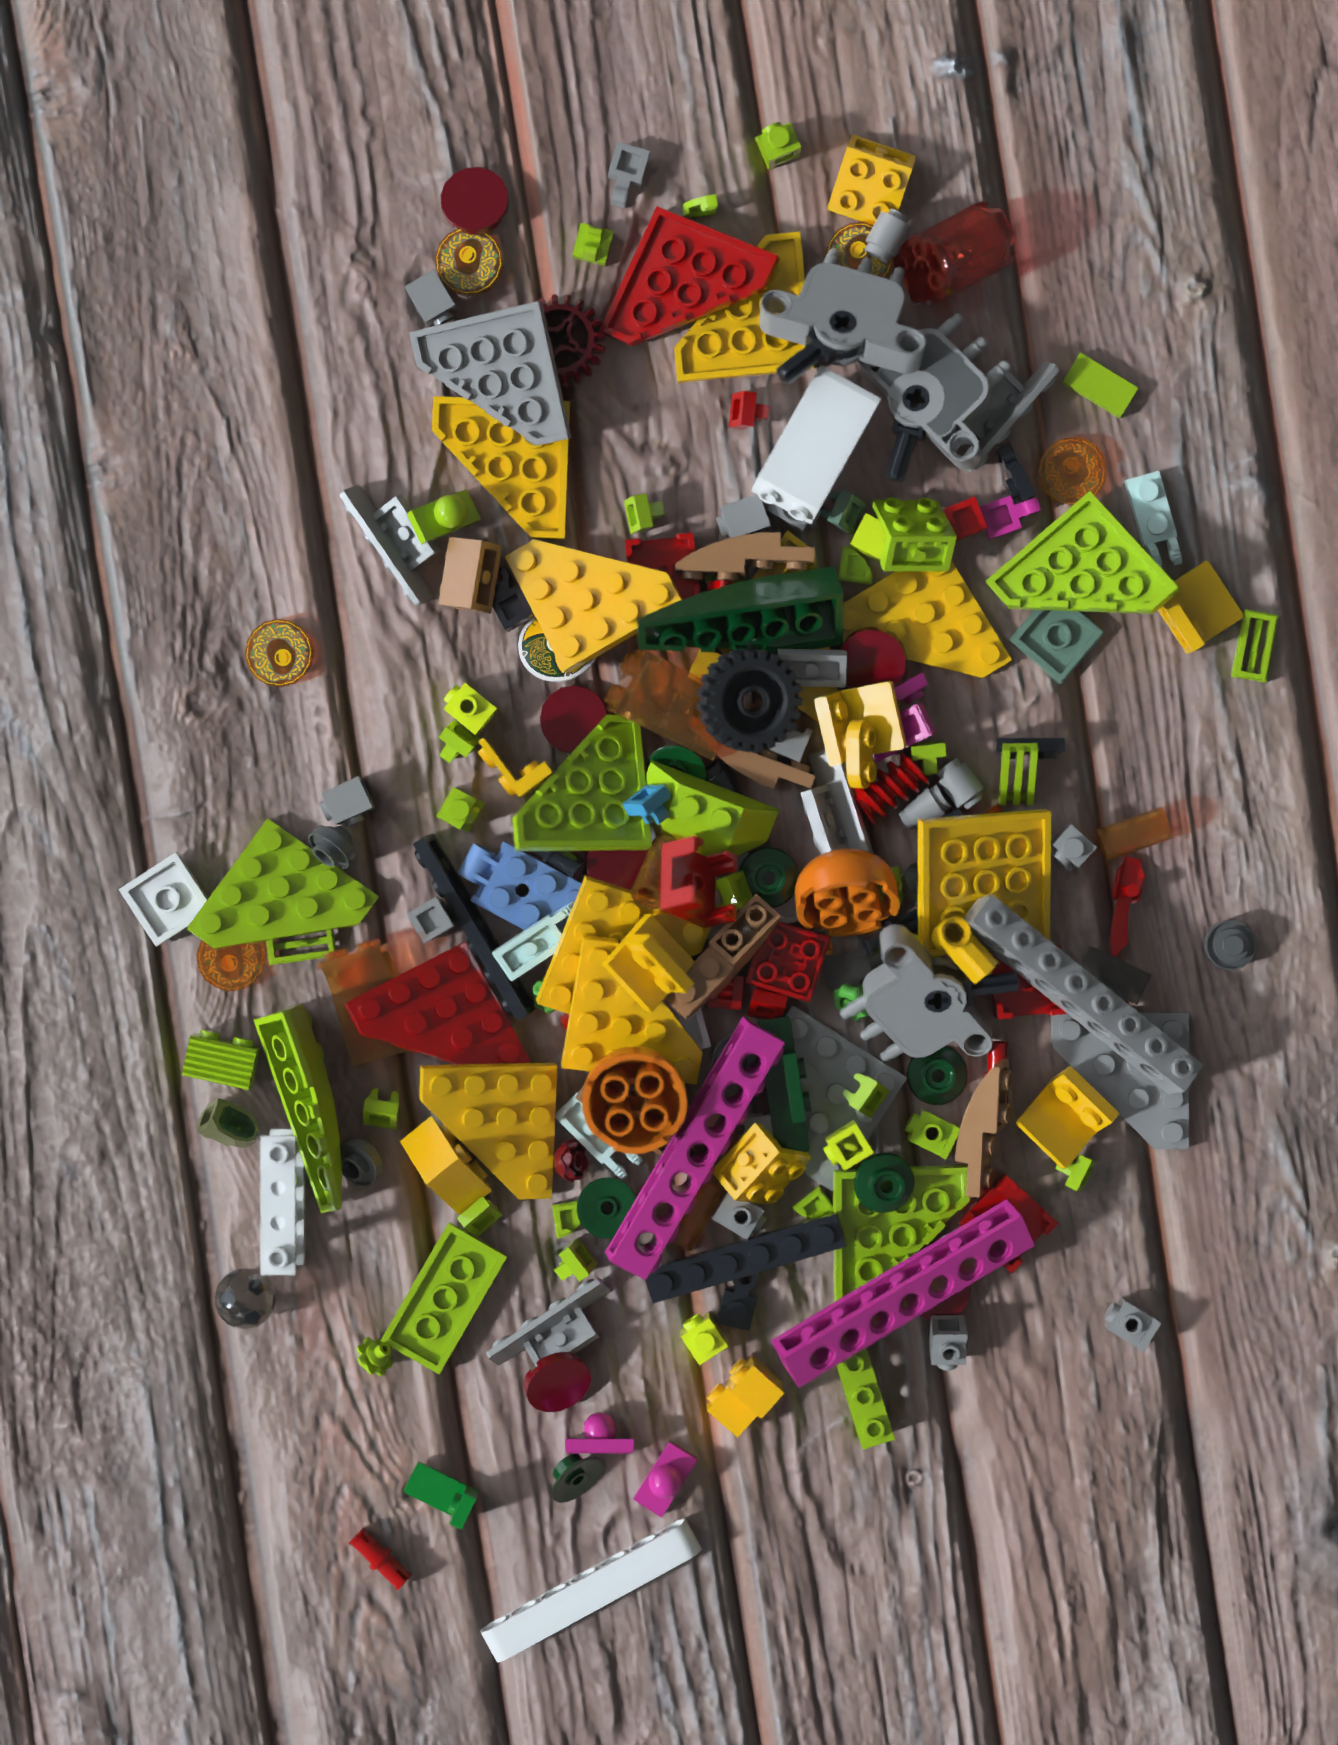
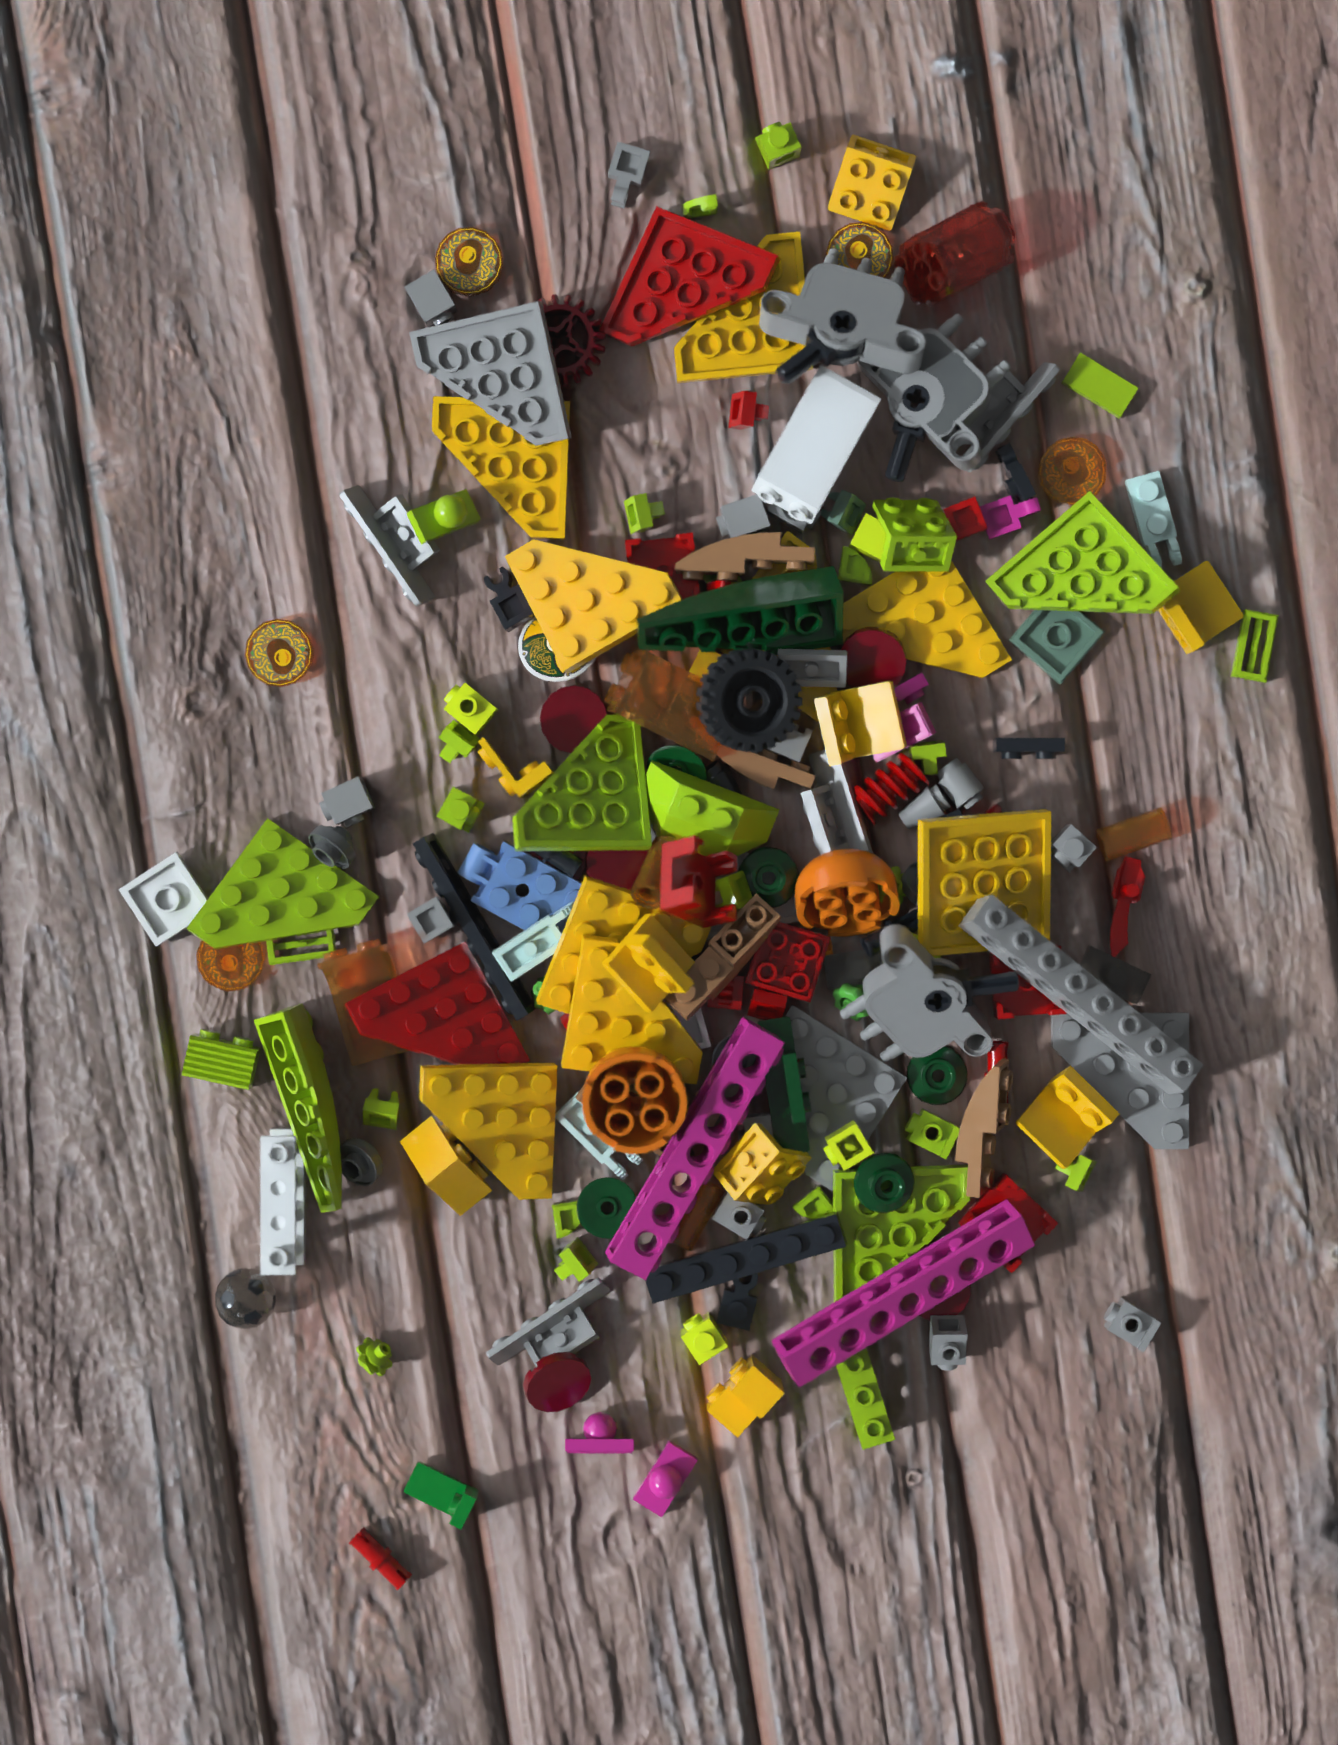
(228, 1124): olive rock -> none
(444, 1298): lime plate -> none
(470, 575): brick -> none
(474, 200): dark red tile -> none
(479, 1216): lime tile -> none
(570, 1160): dark red plate -> none
(575, 1476): dark green piece -> none
(591, 1590): white beam -> none
(593, 244): lime tile -> none
(648, 803): dark azure tile -> none
(859, 755): yellow plate -> none
(868, 1096): lime tile -> none
(887, 235): light grey brick -> none
(967, 951): yellow piece -> none
(1018, 795): lime tile -> none
(1229, 945): dark grey plate -> none

